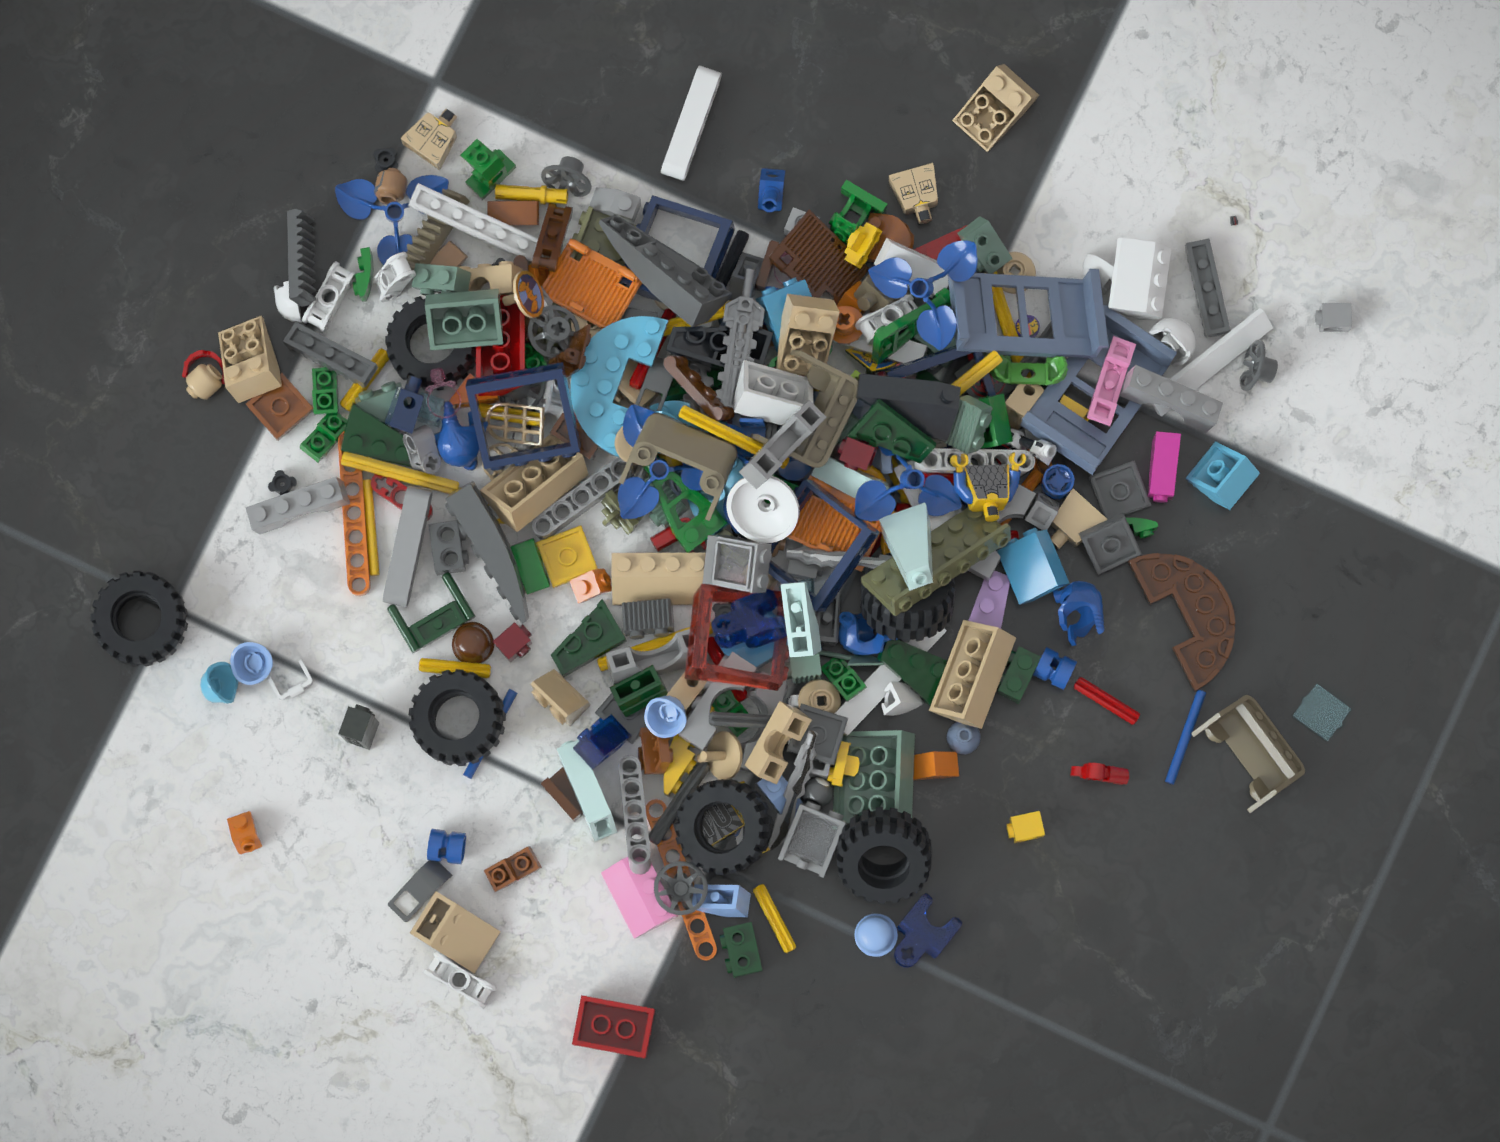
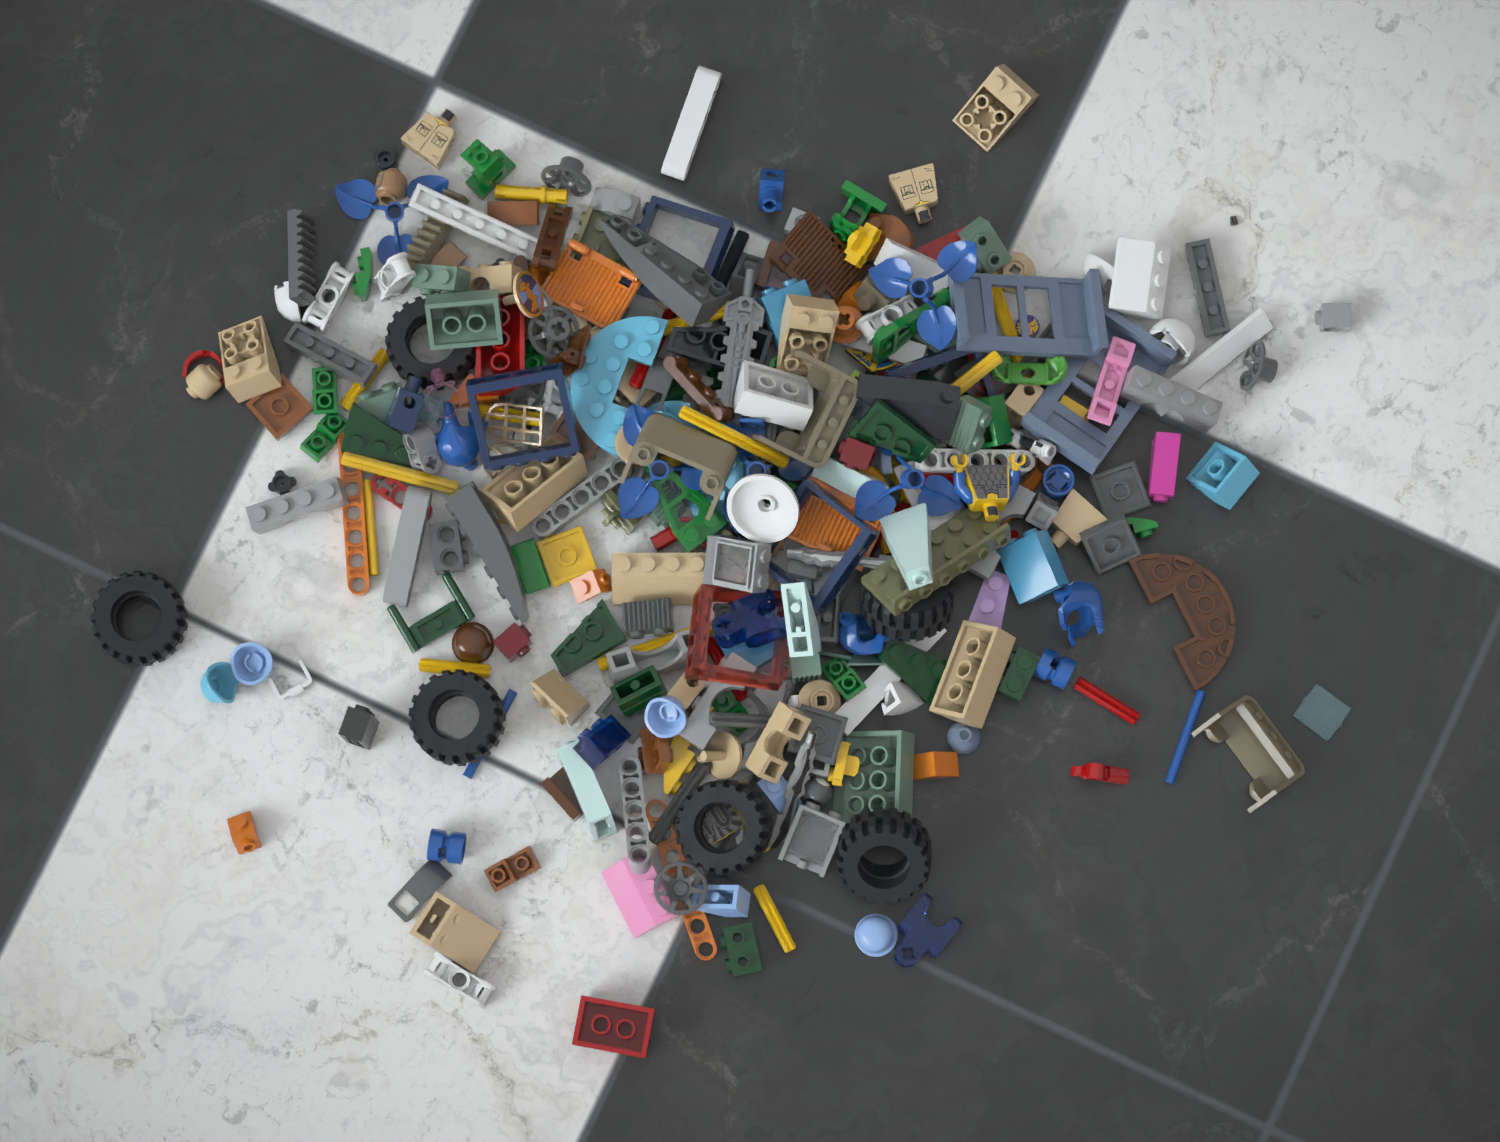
(782, 444): light grey arch -> none
(1025, 827): yellow brick -> none

